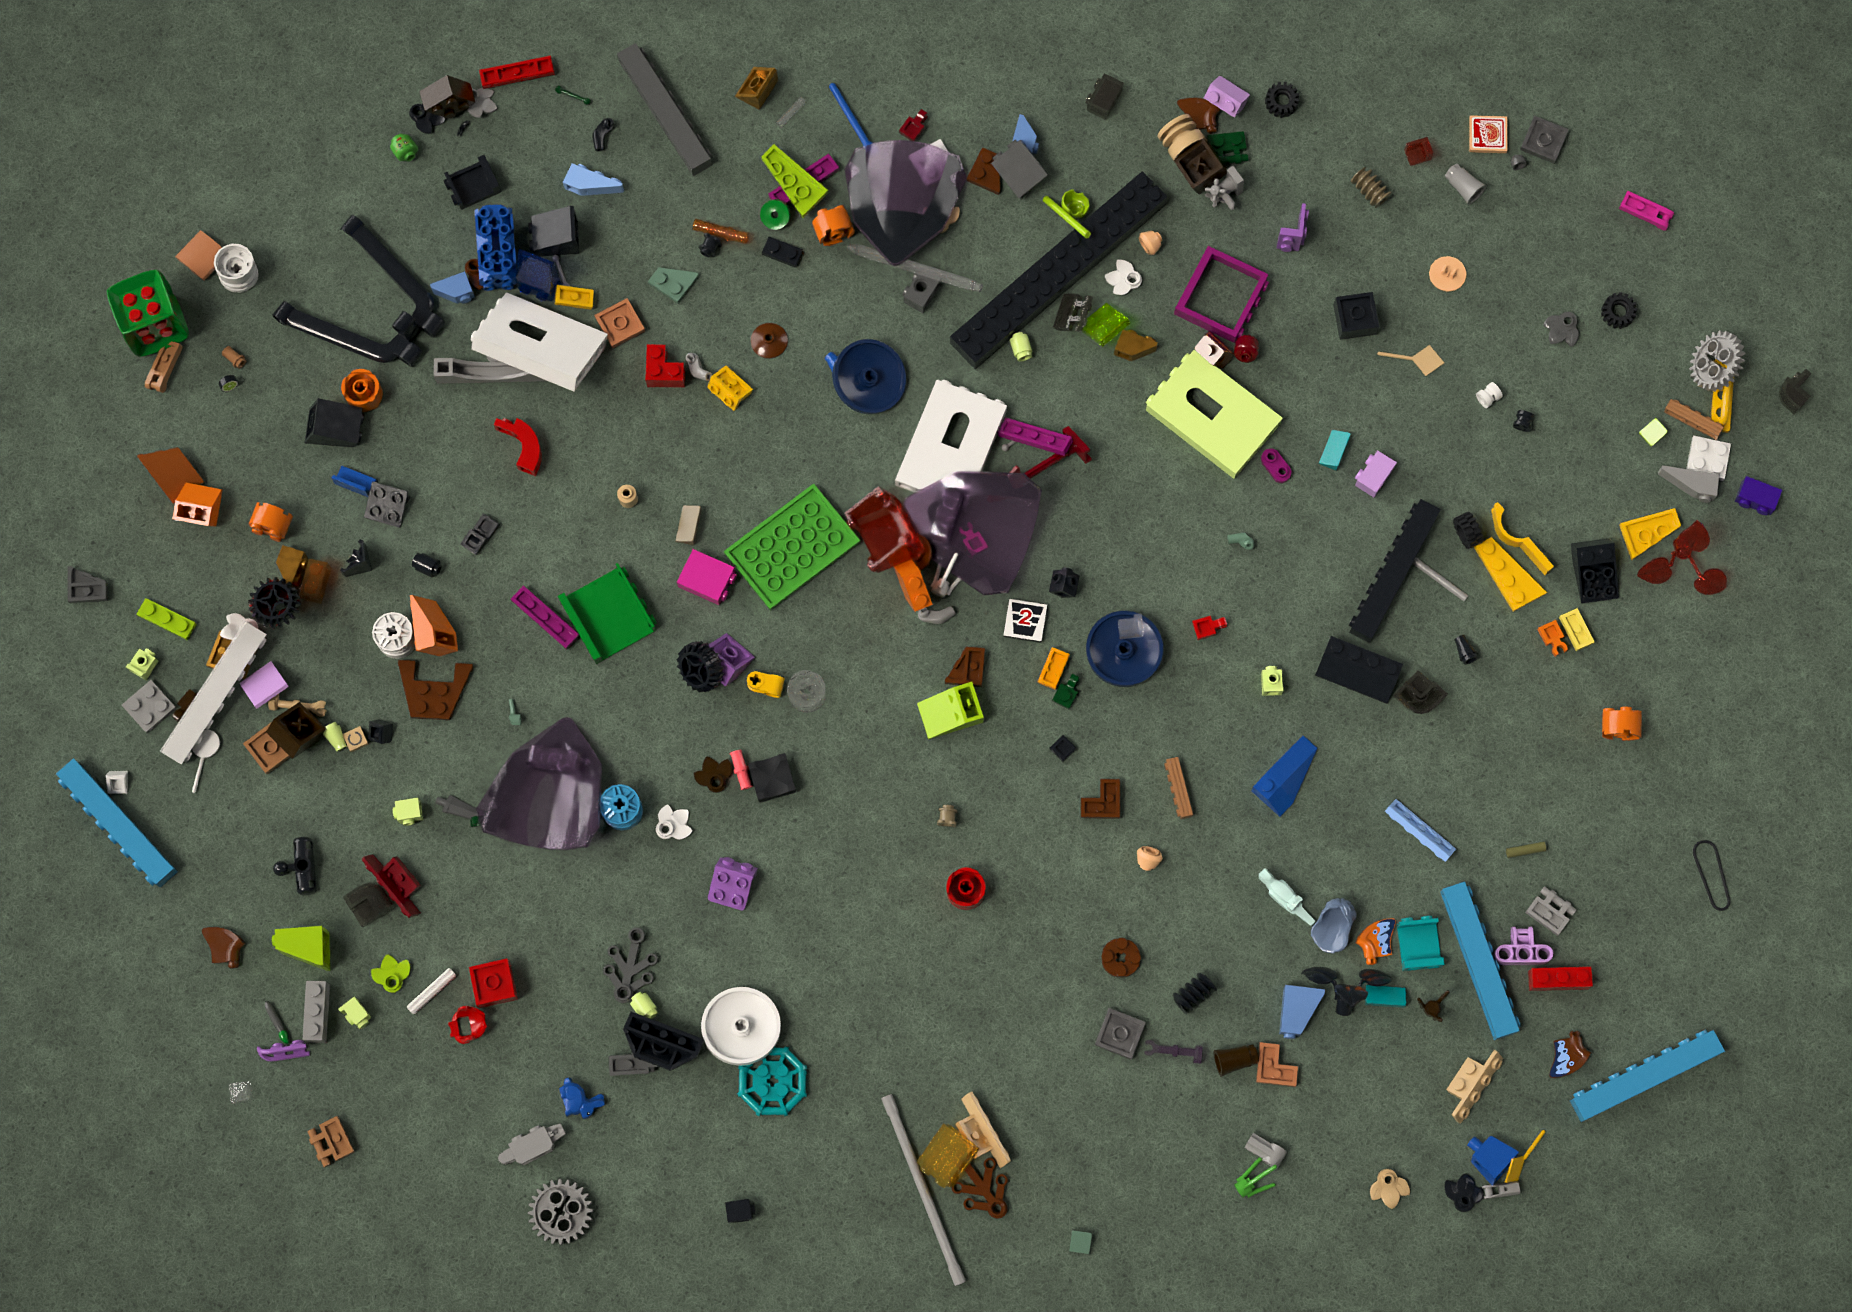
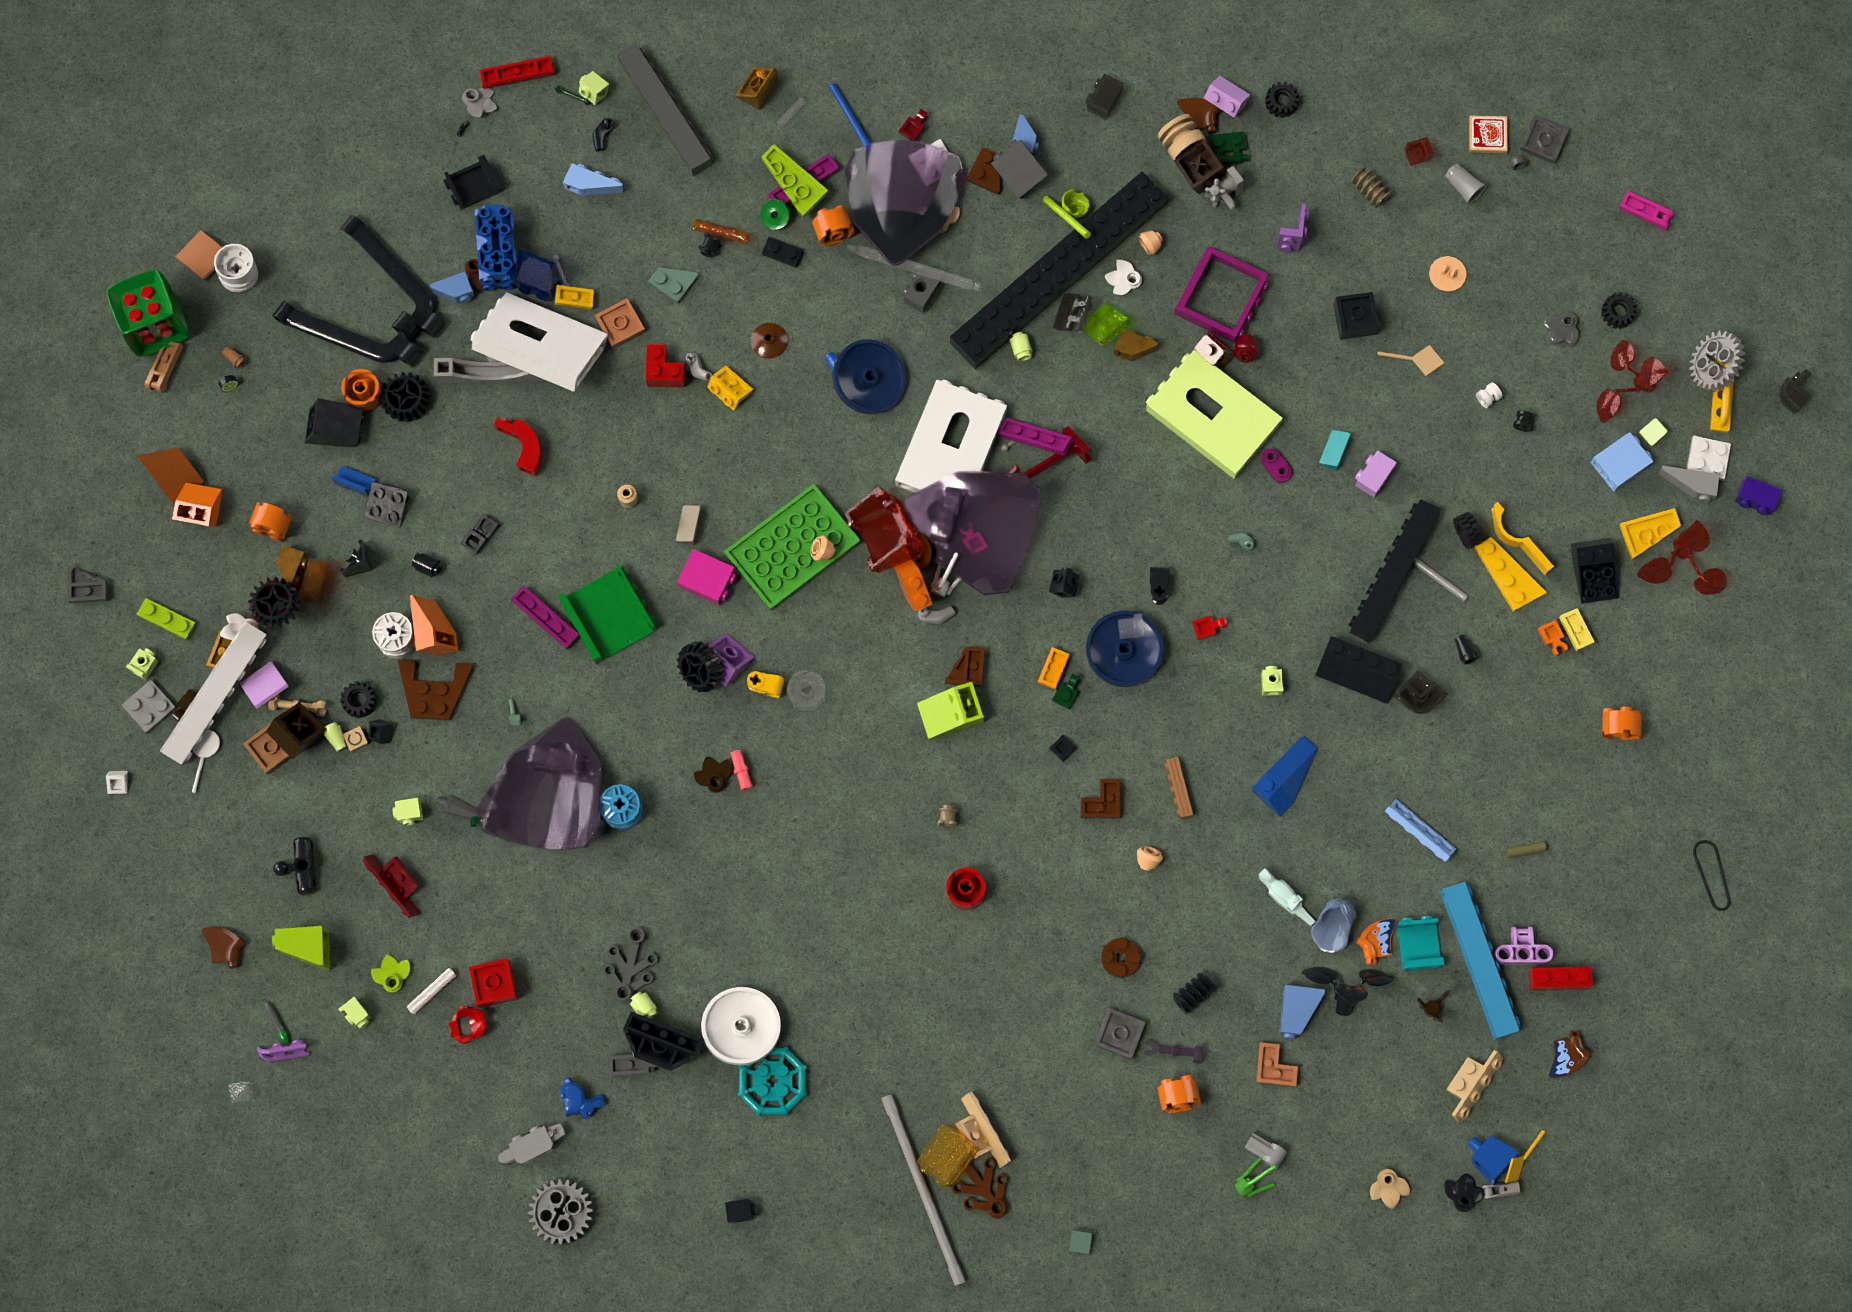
(116, 822): dark azure brick -> none
(316, 1012): light grey brick -> none
(336, 1139): medium nougat plate -> none
(353, 689): none -> black tyre
(369, 902): clear smoke brick -> none
(403, 147): bright green head -> none
(418, 401): none -> black gear
(426, 120): black plate -> none
(447, 97): dark brown brick -> none
(554, 232): slope -> none
(593, 87): none -> yellowish green brick
(675, 821): white plate -> none
(731, 883): medium lavender bracket -> none
(772, 778): black brick -> none
(822, 549): none -> light nougat cone
(1025, 620): tile -> none
(1159, 582): none -> black piece
(1179, 1094): none -> orange brick
(1235, 1059): dark brown plant -> none
(1386, 996): teal slope -> none
(1548, 915): light grey plate -> none
(1622, 461): none -> light blue brick
(1647, 1075): dark azure brick -> none
(1650, 373): none -> clear red plant
(1694, 419): medium nougat piece -> none

